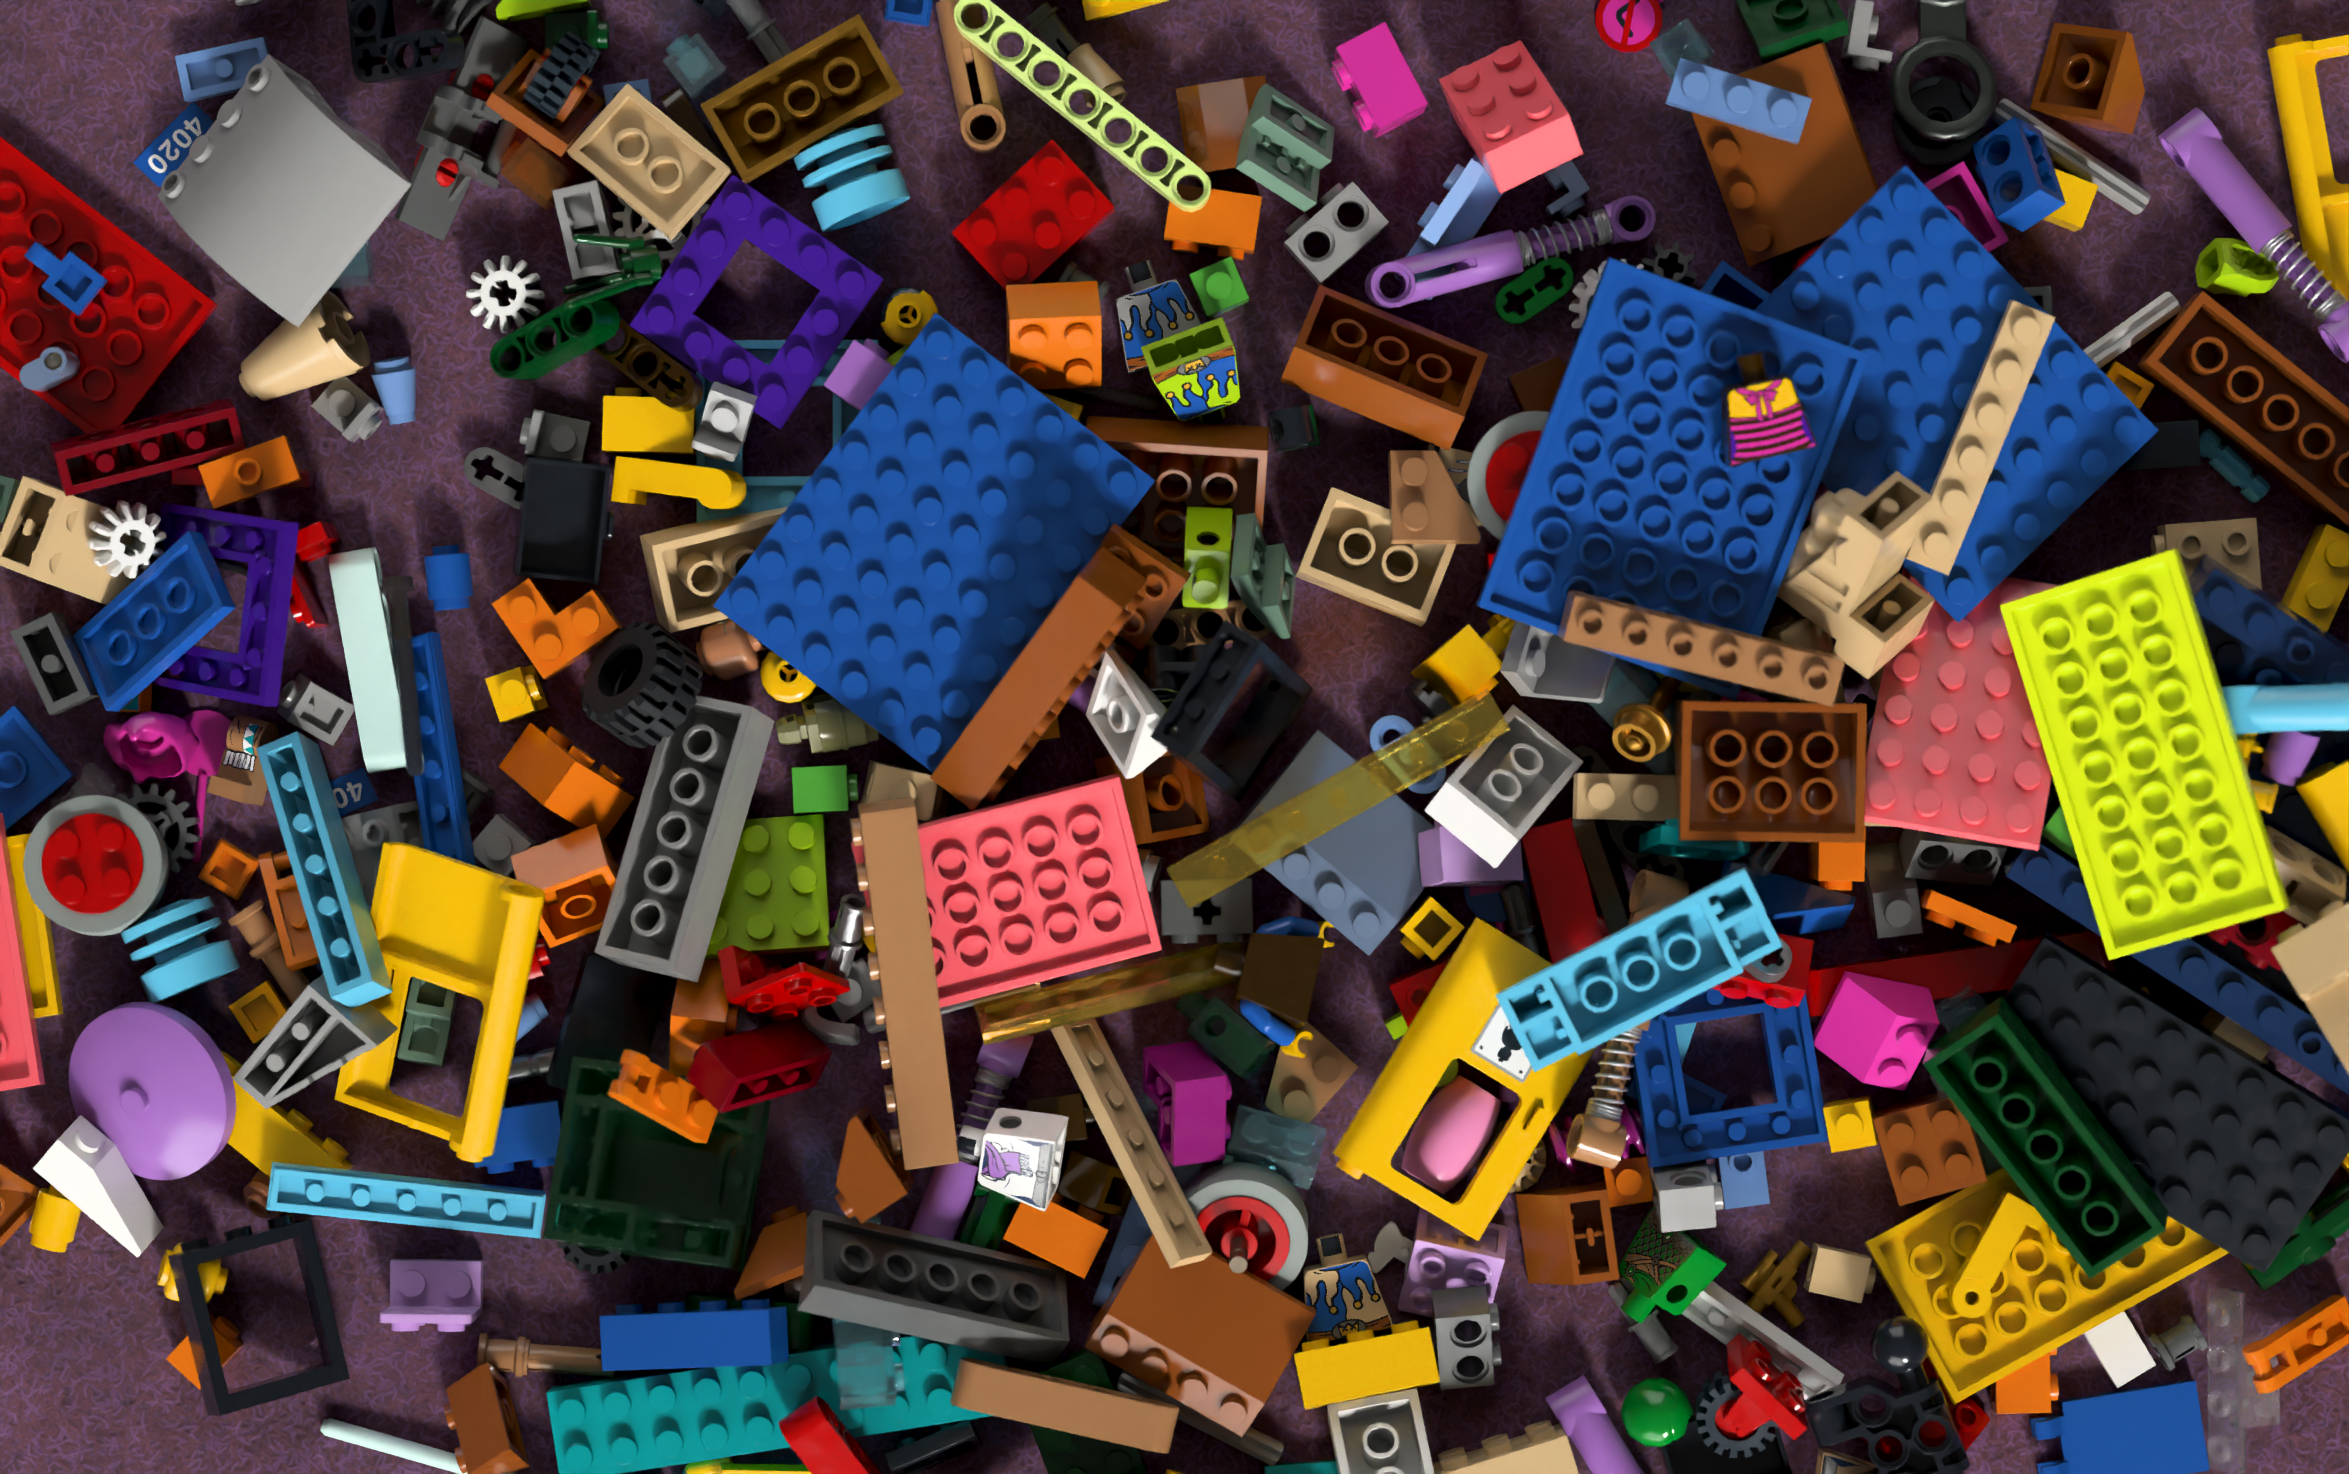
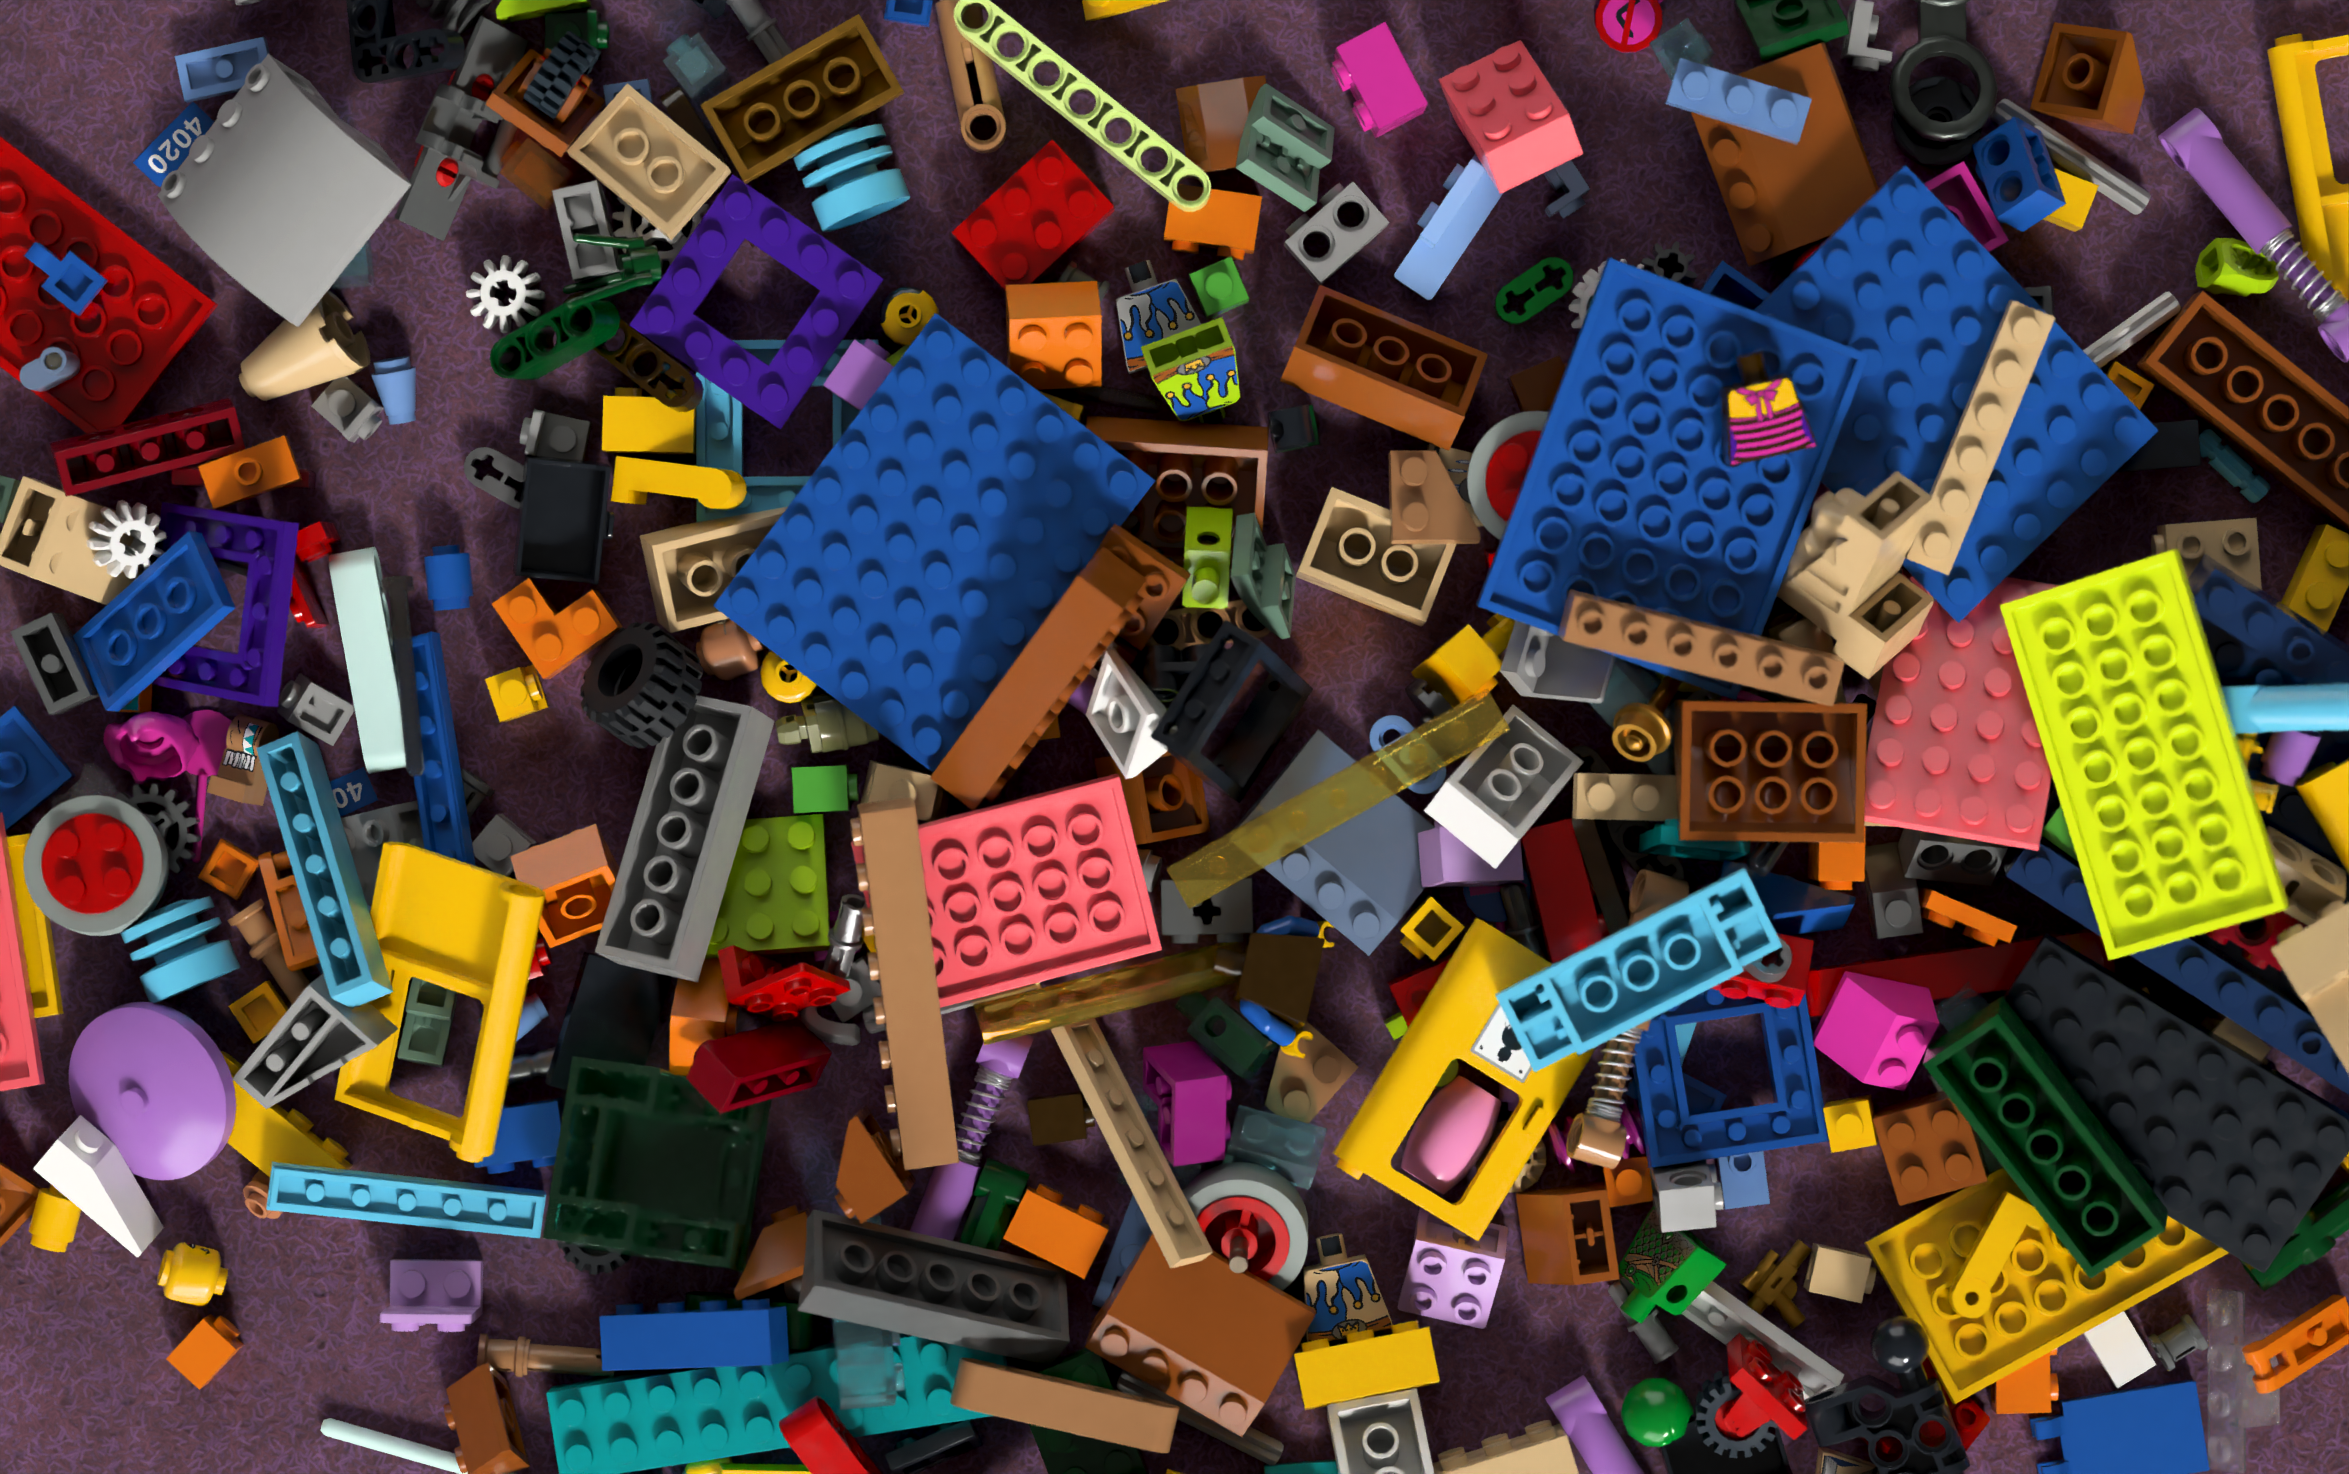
(200, 1331): black window -> none
(566, 779): orange brick -> none
(663, 1097): orange plate -> none
(724, 422): light grey bracket -> none
(1019, 1154): white torso -> none
(1051, 29): dark grey pin -> none
(1095, 1183): dark brown brick -> none
(1097, 71): tan cone -> none
(1388, 1245): white piece -> none
(1464, 1337): dark grey brick -> none
(1506, 253): medium lavender piece -> none

